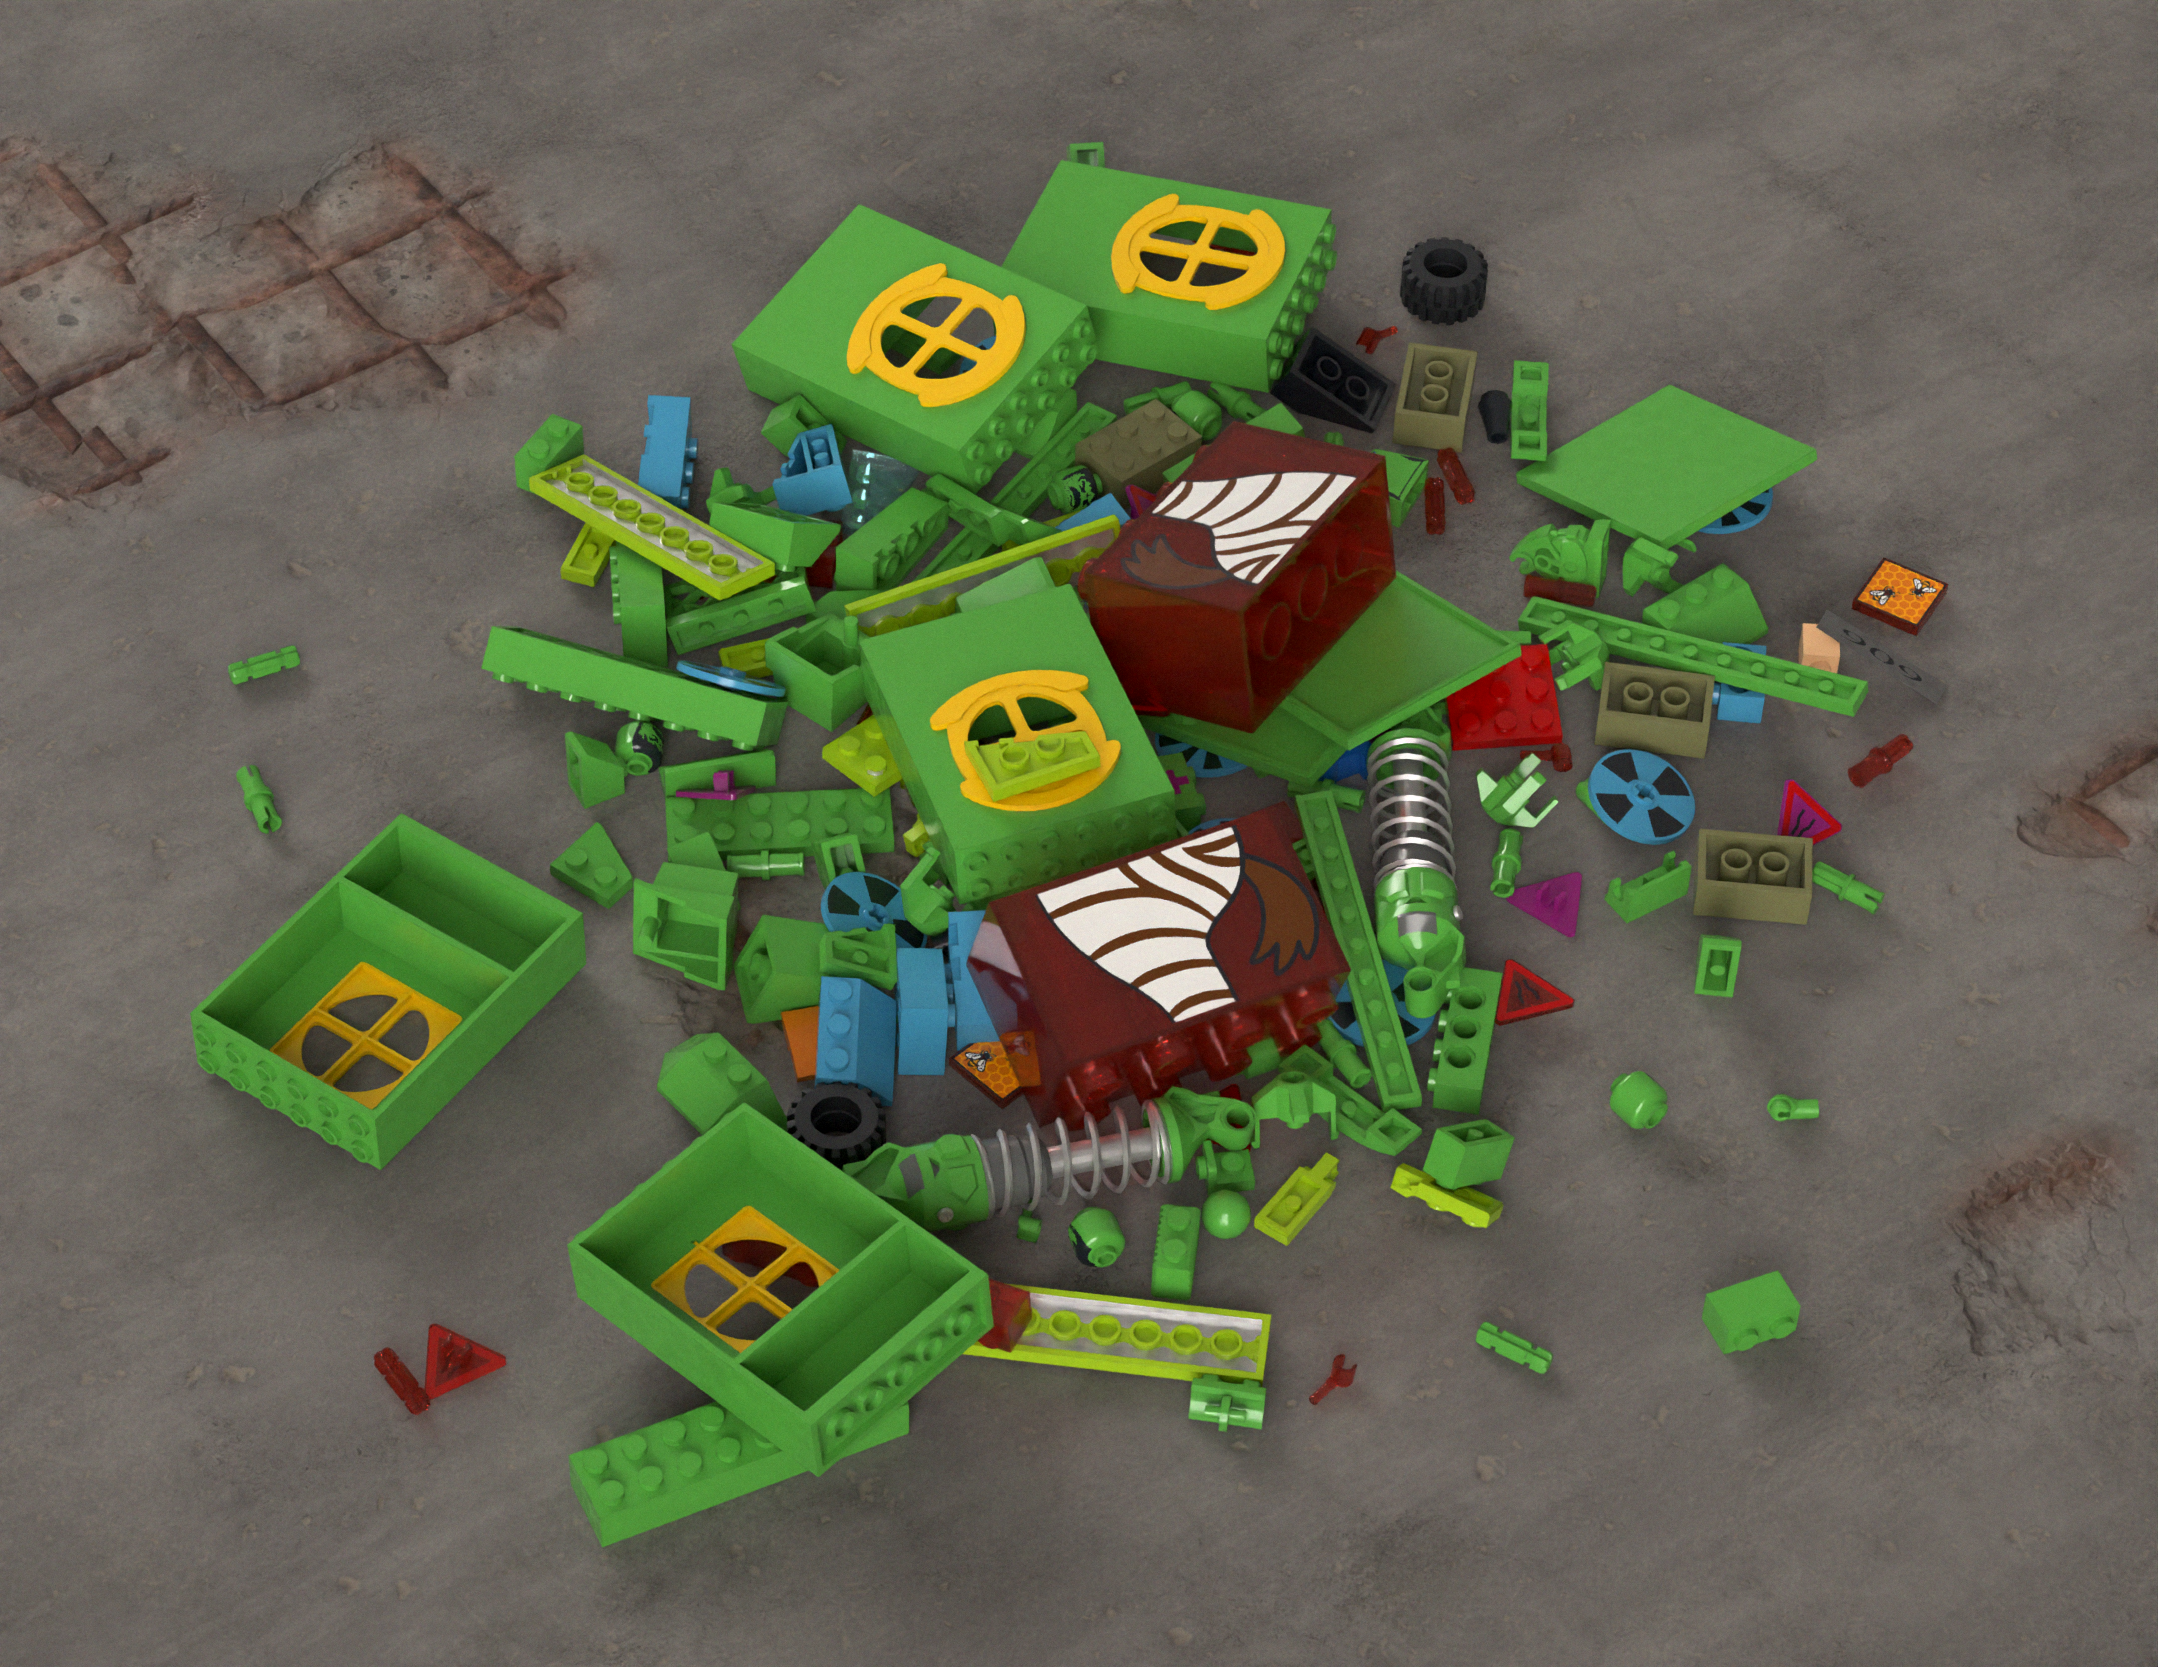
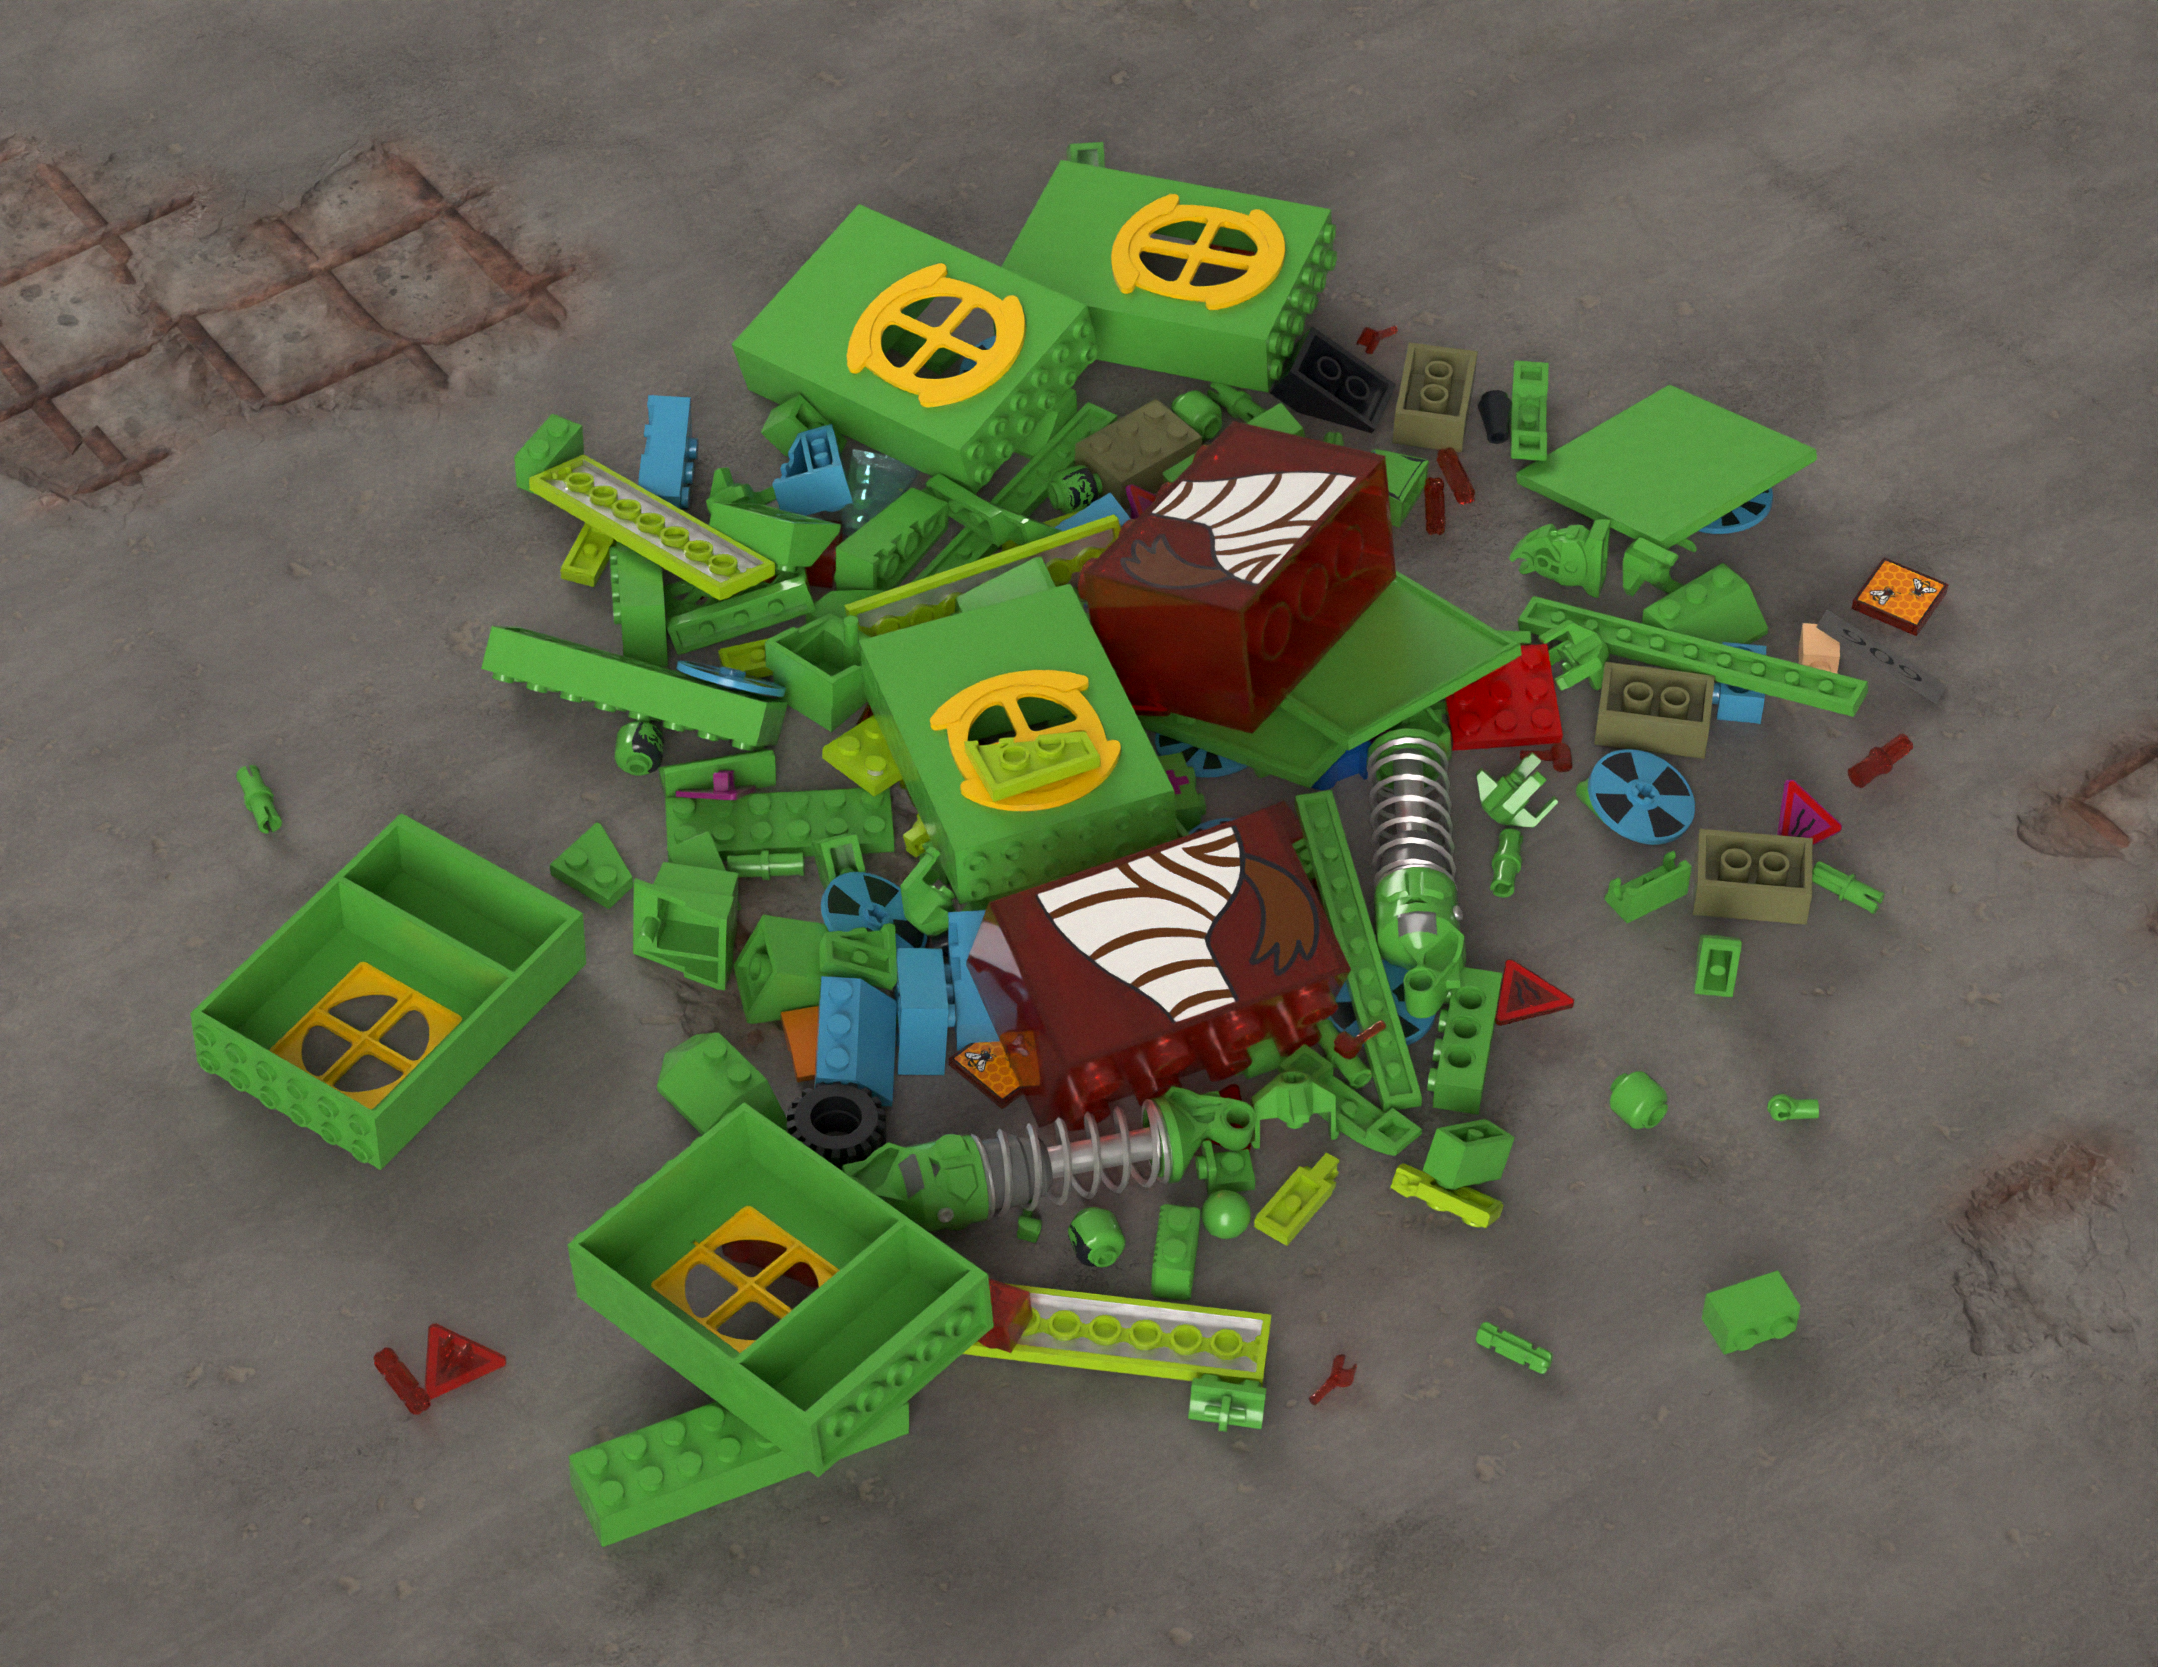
(263, 664): bright green axle -> none
(593, 770): bright green slope -> none
(1164, 395): bright green axle -> none
(1344, 797): bright green pin -> none
(1349, 1046): none -> clear red hand
(1444, 281): black tyre -> none
(1552, 902): magenta piece -> none
(1560, 590): clear red axle -> none

